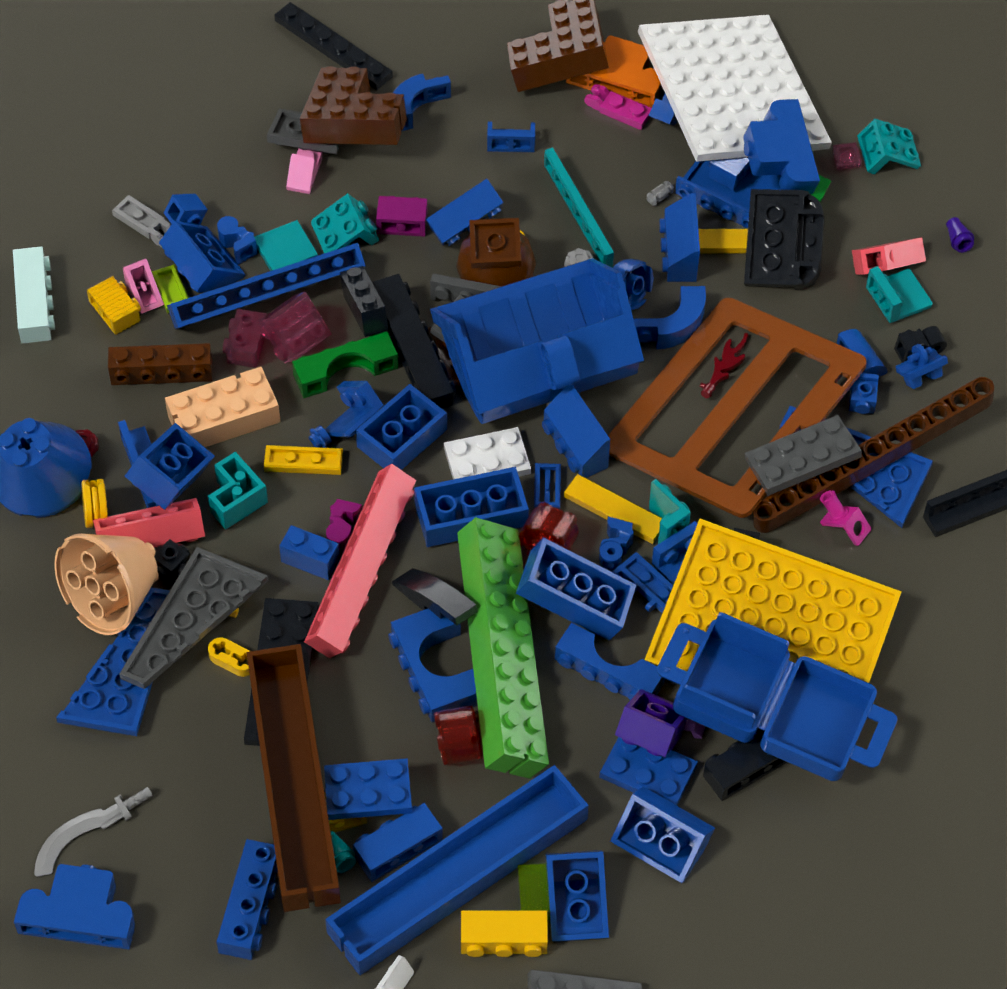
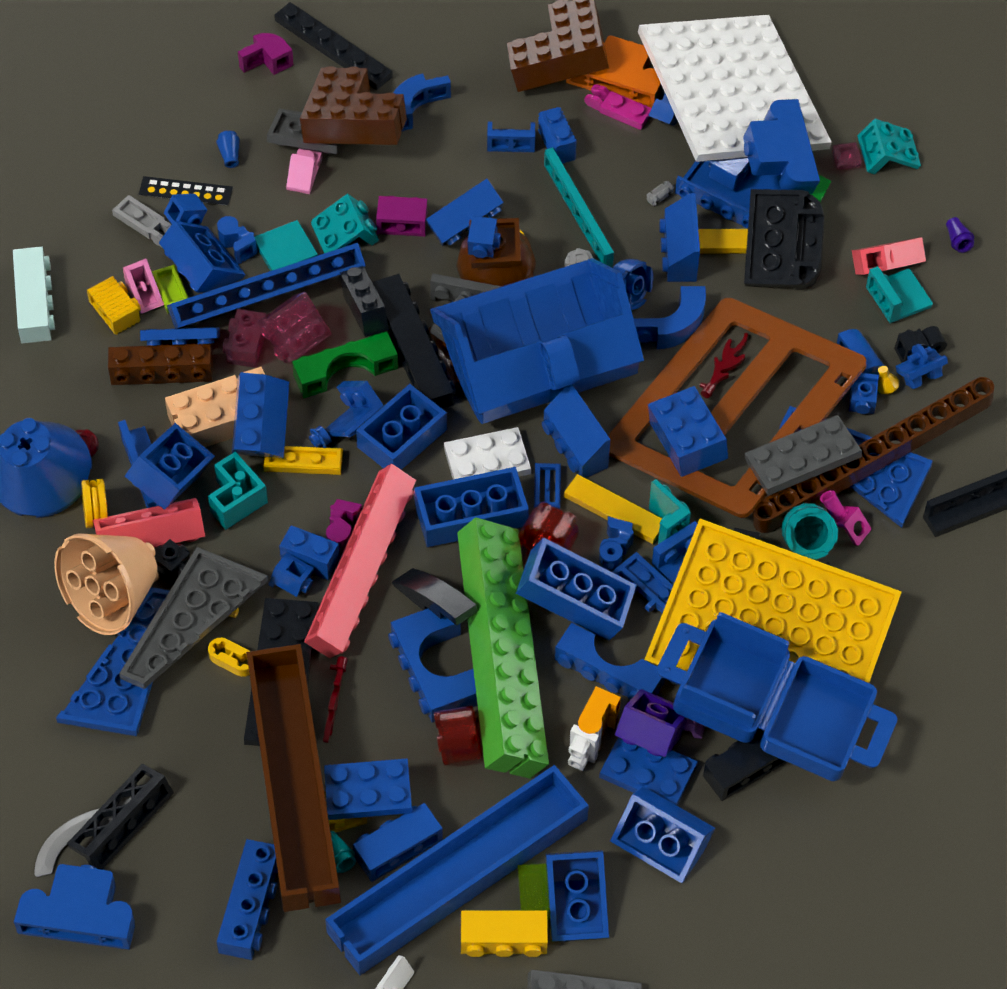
(126, 818): none -> black fence
(167, 187): none -> black sticker
(180, 335): none -> blue plate
(228, 144): none -> blue cone
(260, 415): none -> blue slope
(266, 50): none -> magenta brick
(292, 575): none -> blue brick
(340, 668): none -> dark red piece
(483, 237): none -> blue brick
(557, 134): none -> blue brick
(585, 739): none -> hips
(688, 431): none -> blue brick
(809, 530): none -> teal tile
(887, 382): none -> yellow rock

